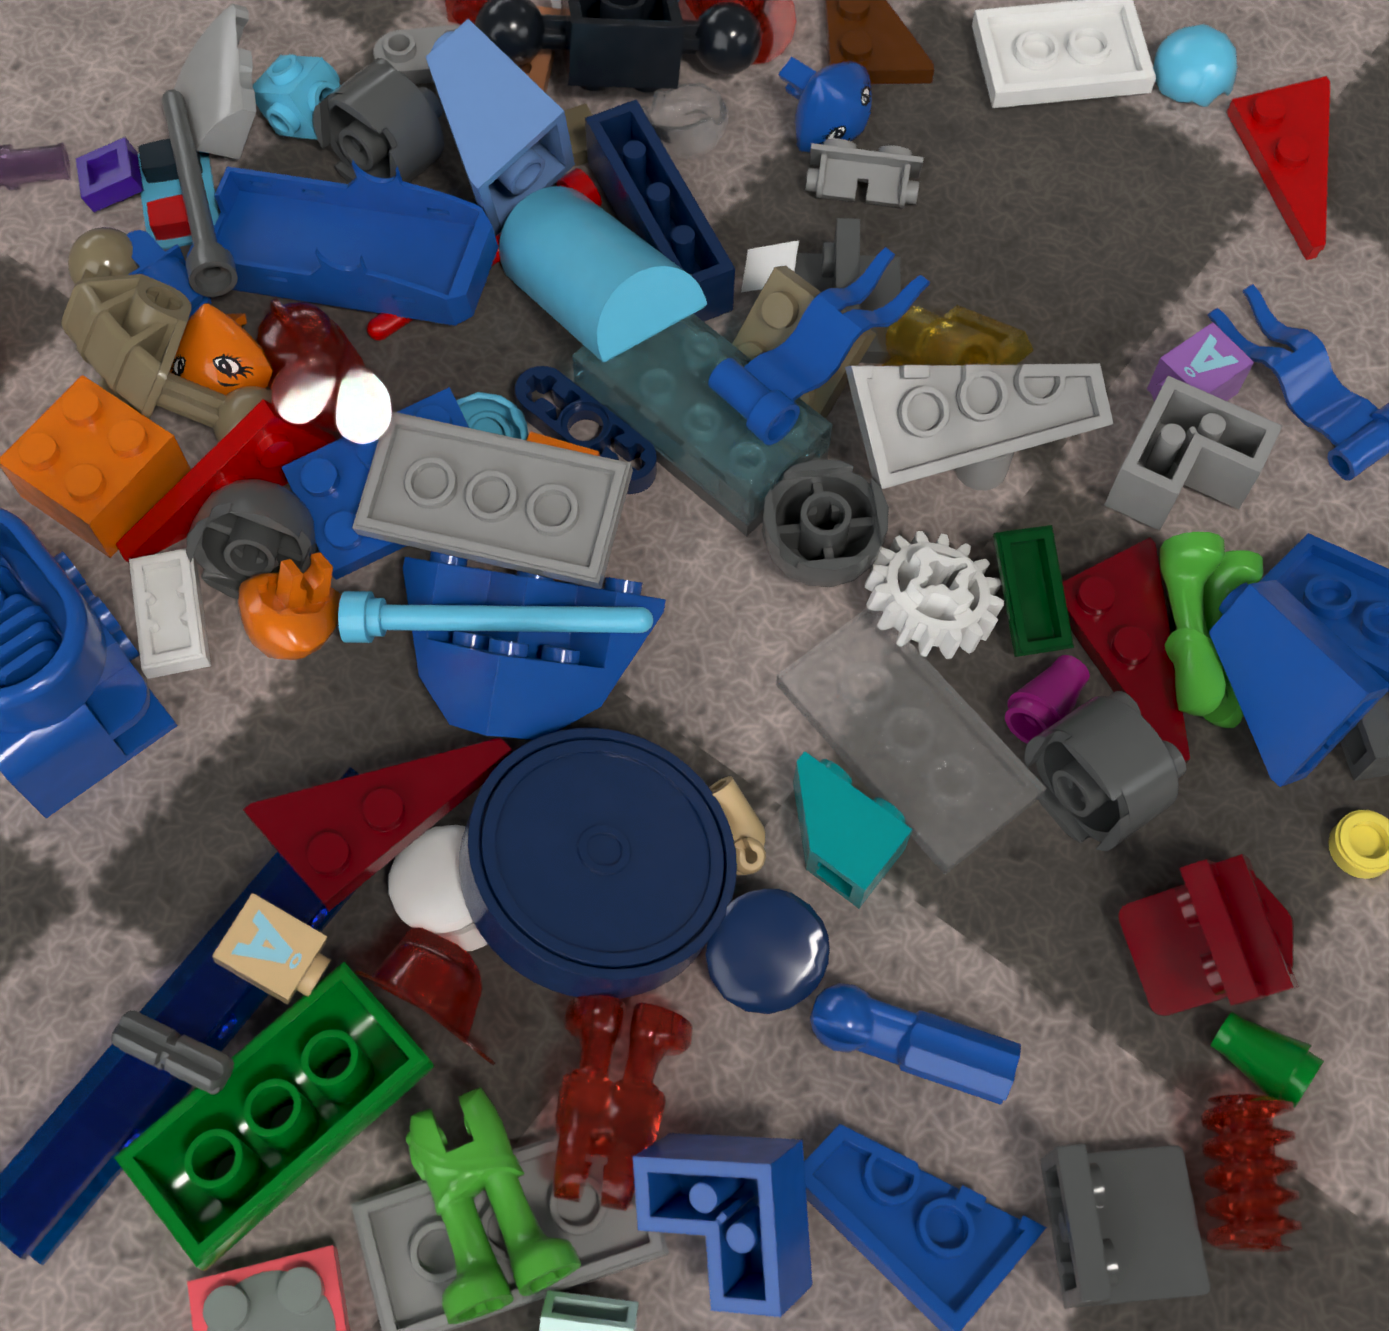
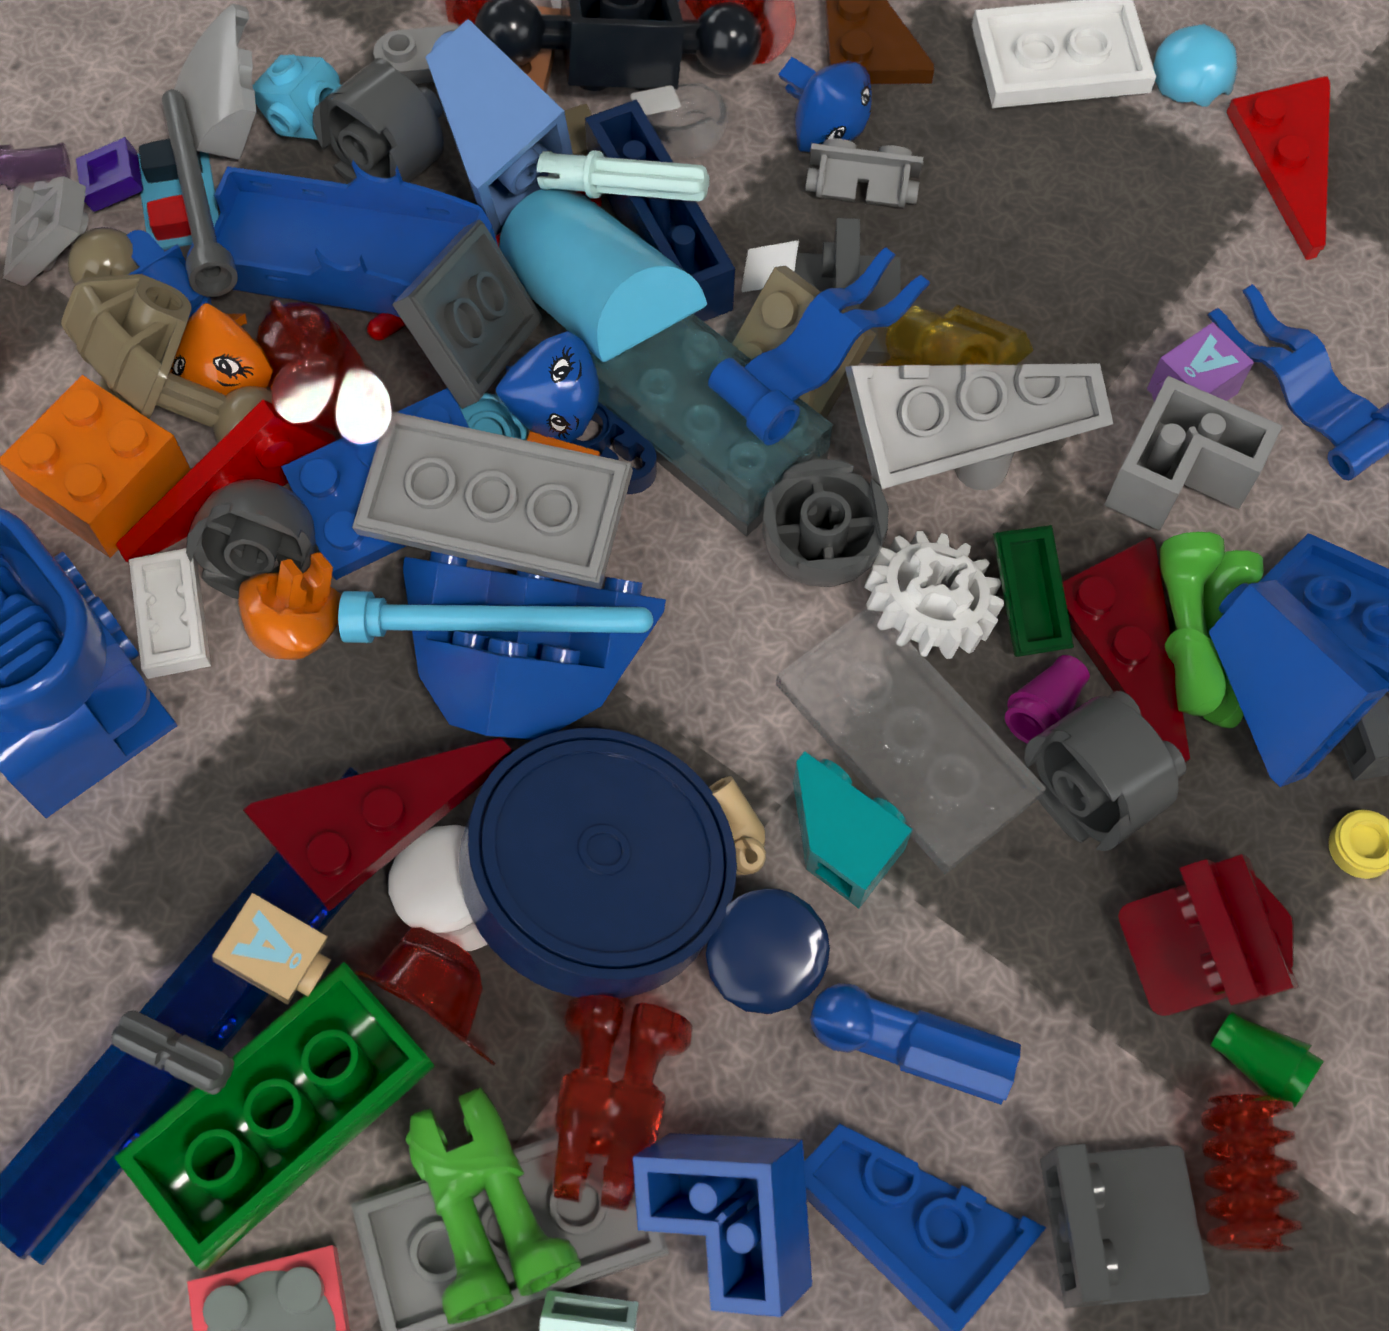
(43, 226): none -> light grey wing
(469, 313): none -> dark grey tile
(553, 388): none -> blue piece
(622, 176): none -> light aqua axle
(657, 99): none -> white sticker

